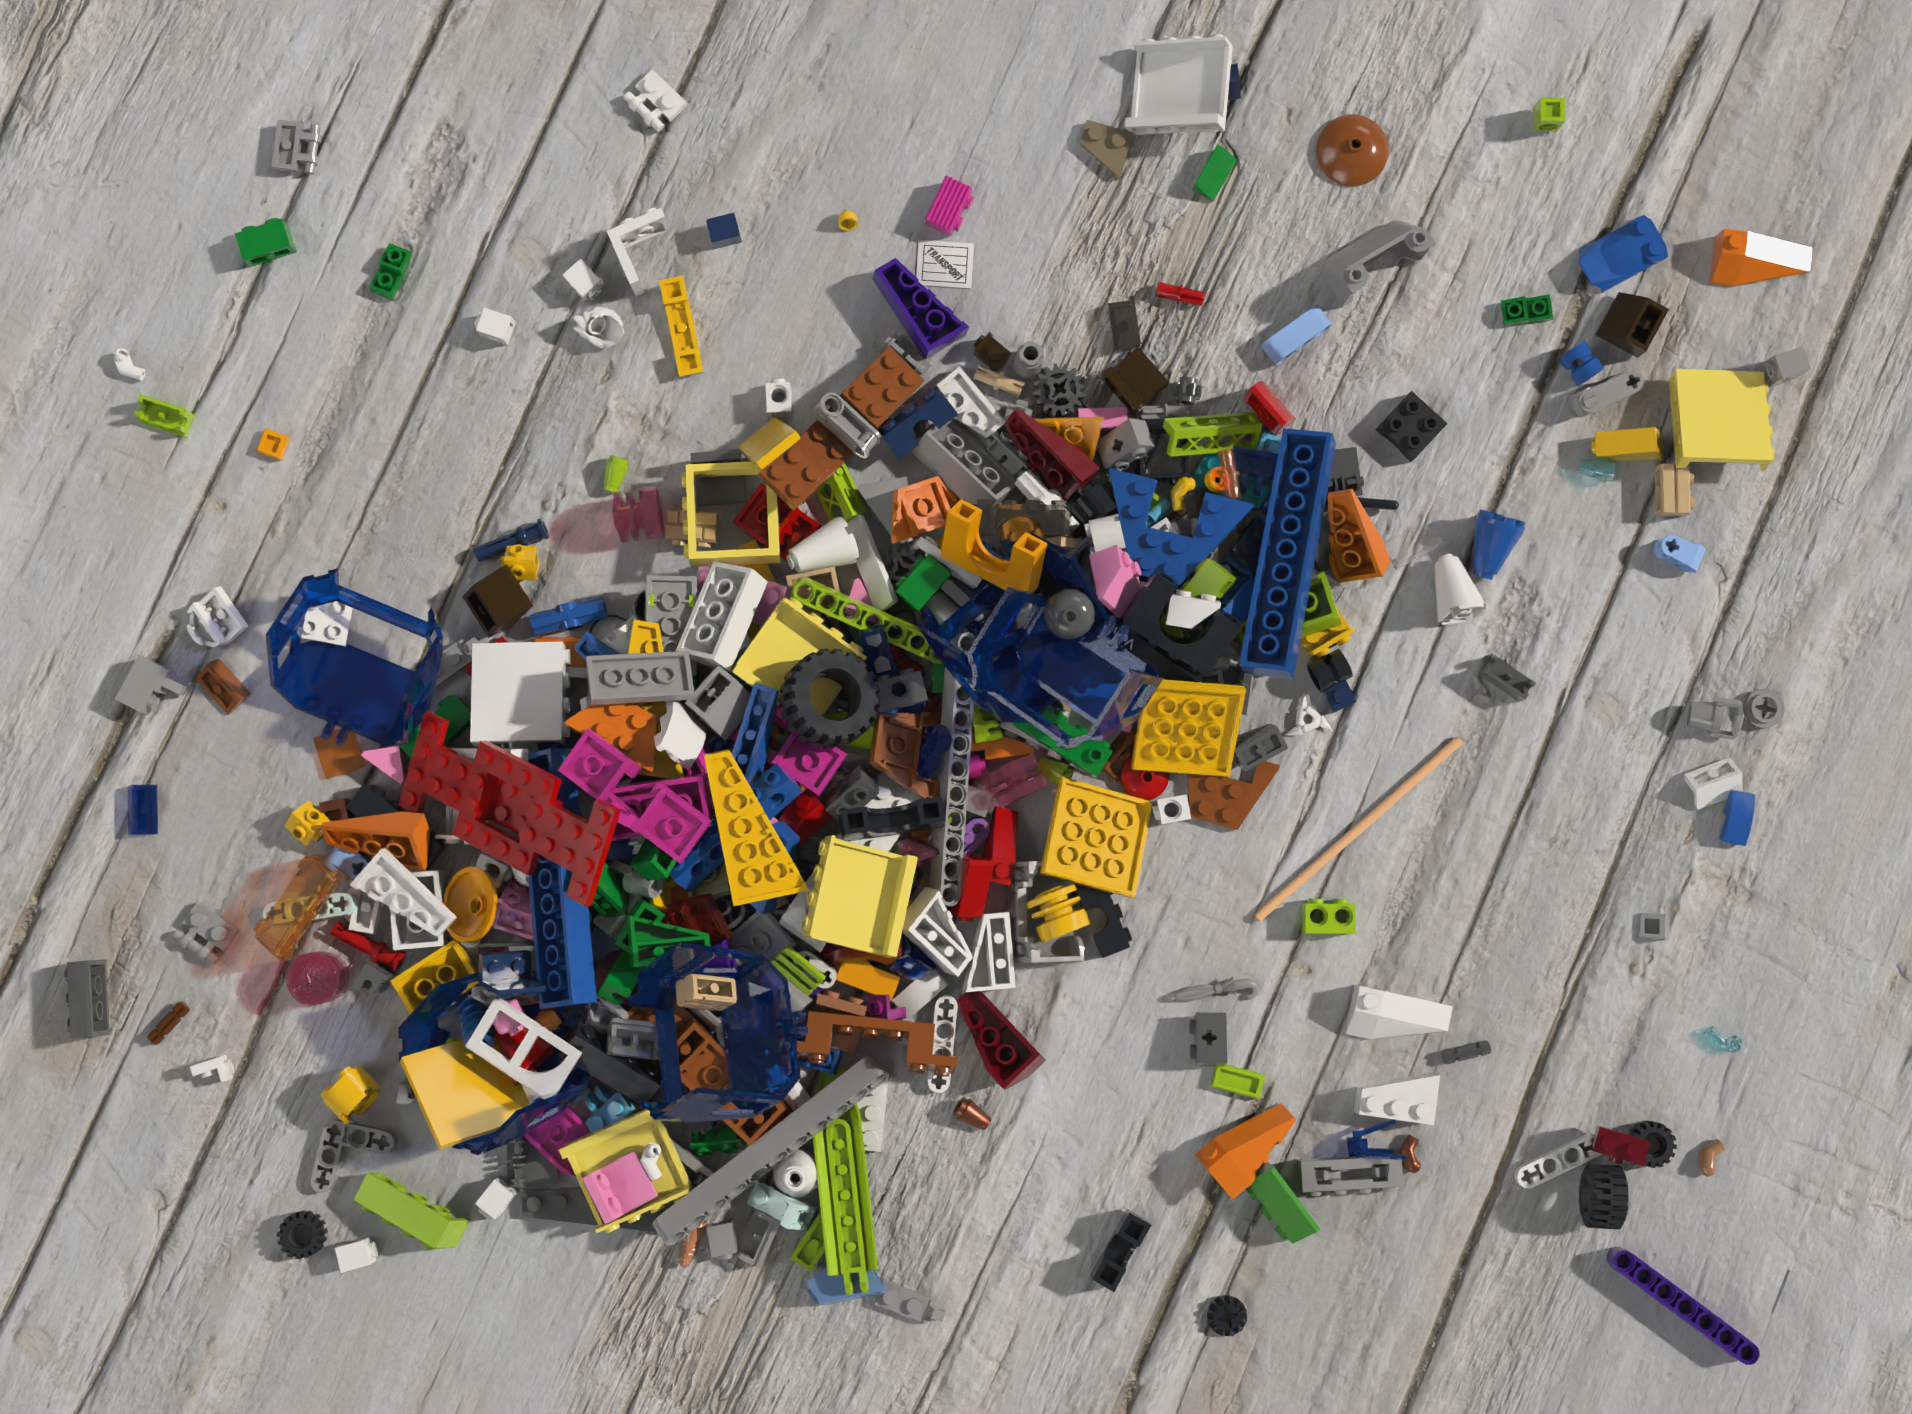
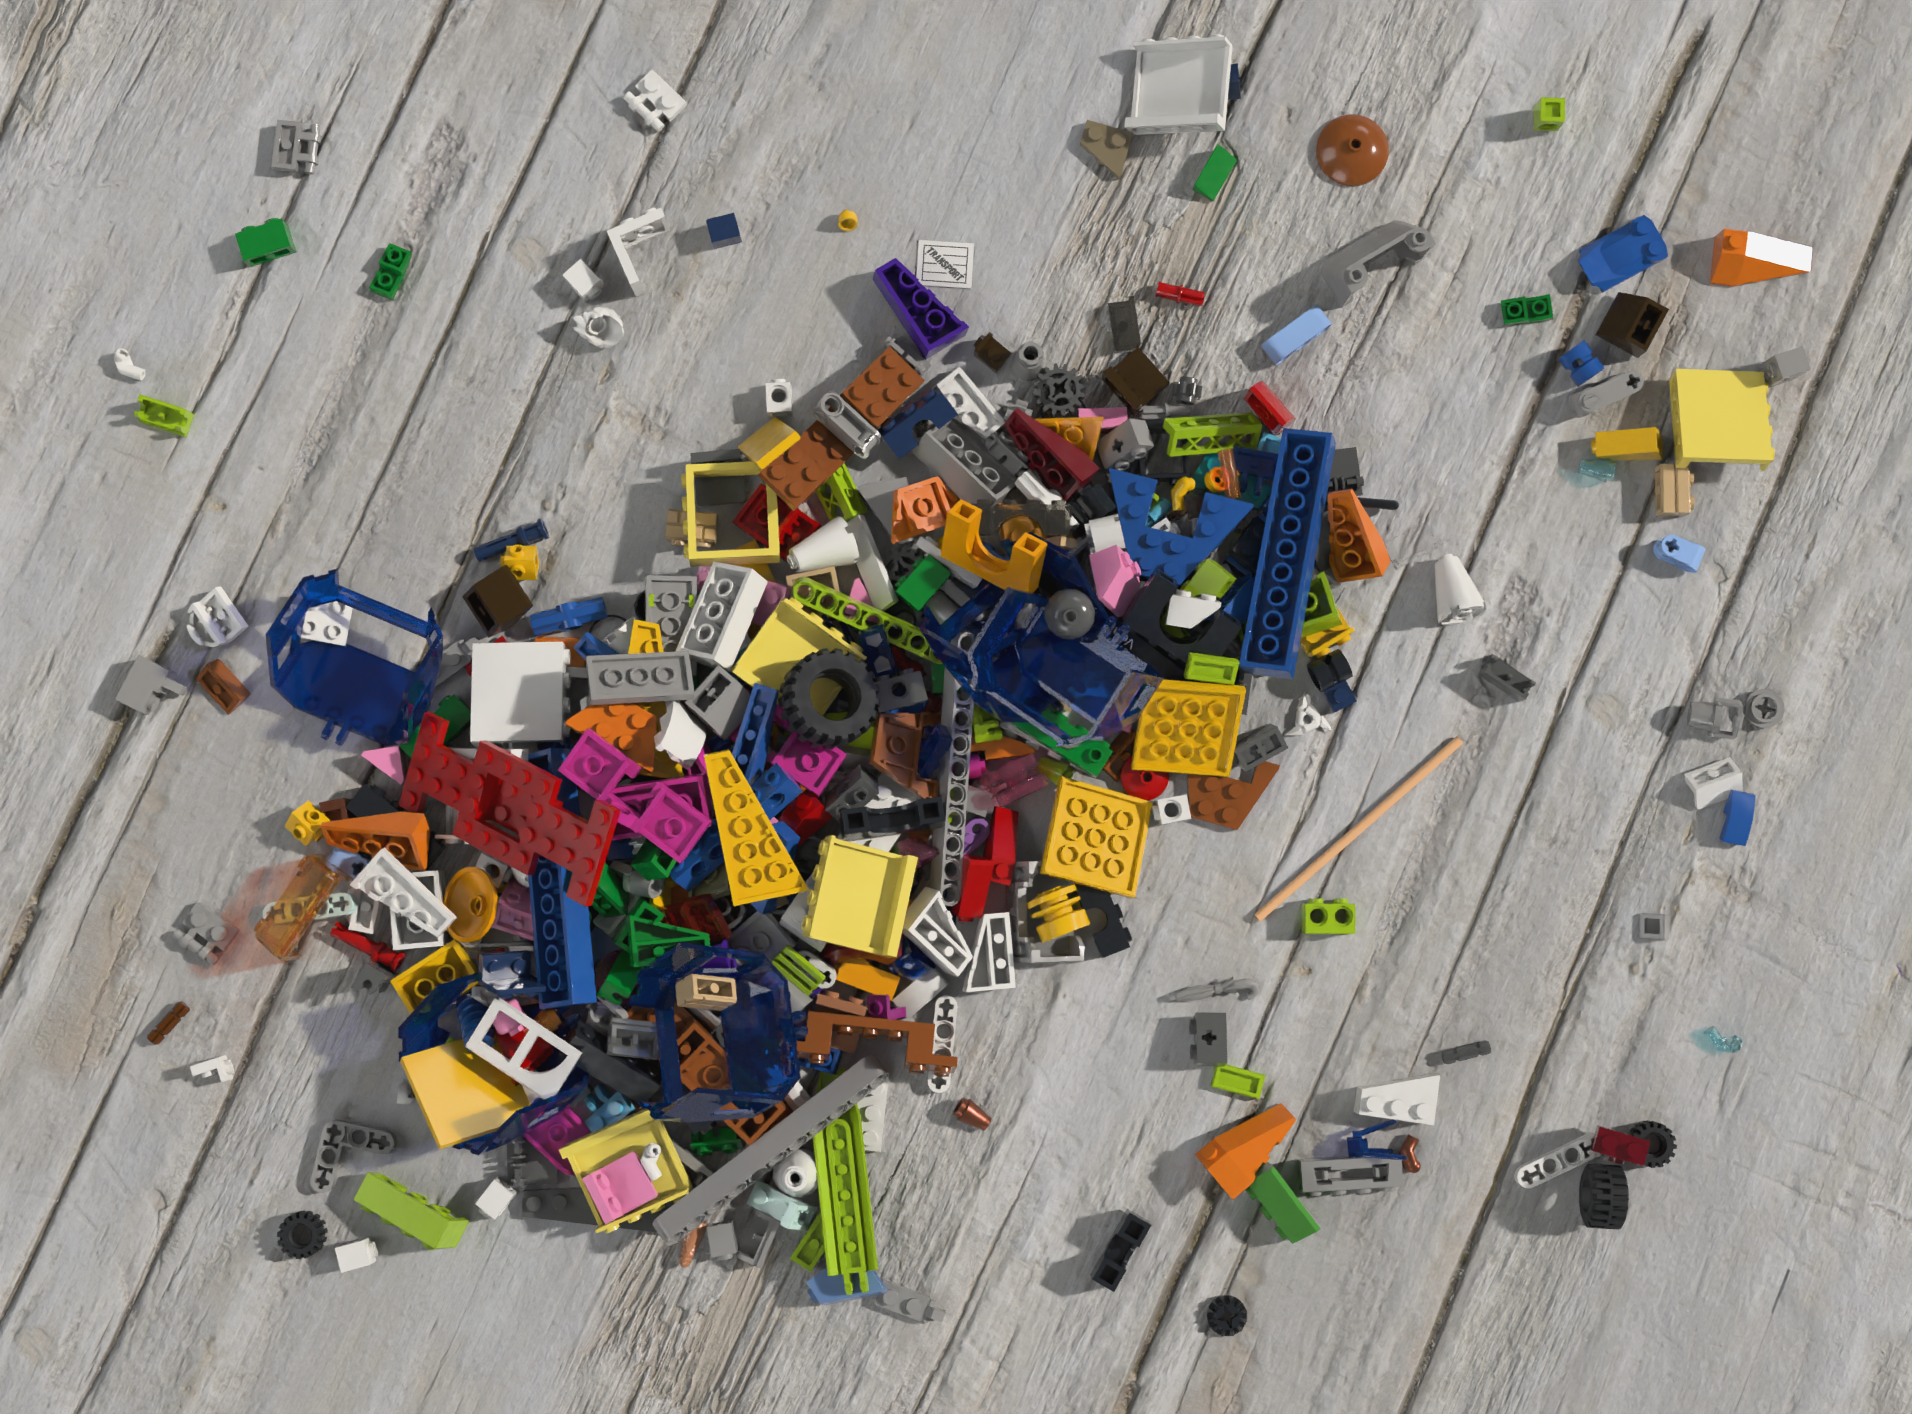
(87, 998): dark grey slope -> none
(142, 810): clear blue slope -> none
(273, 444): light orange tile -> none
(330, 971): clear pink wheel -> none
(336, 758): clear orange piece -> none
(351, 1093): yellow brick -> none
(495, 326): white brick -> none
(615, 472): lime cone -> none
(638, 514): clear pink wheel -> none
(681, 326): yellow slope -> none
(948, 206): dark pink brick -> none
(998, 381): tan pin -> none
(1002, 1047): dark red wedge -> none
(1211, 668): none -> lime tile
(1388, 1014): white wedge -> none
(1411, 426): black brick -> none
(1494, 541): blue cone -> none
(1693, 1311): dark purple beam -> none
(1706, 1157): medium nougat arm -> none

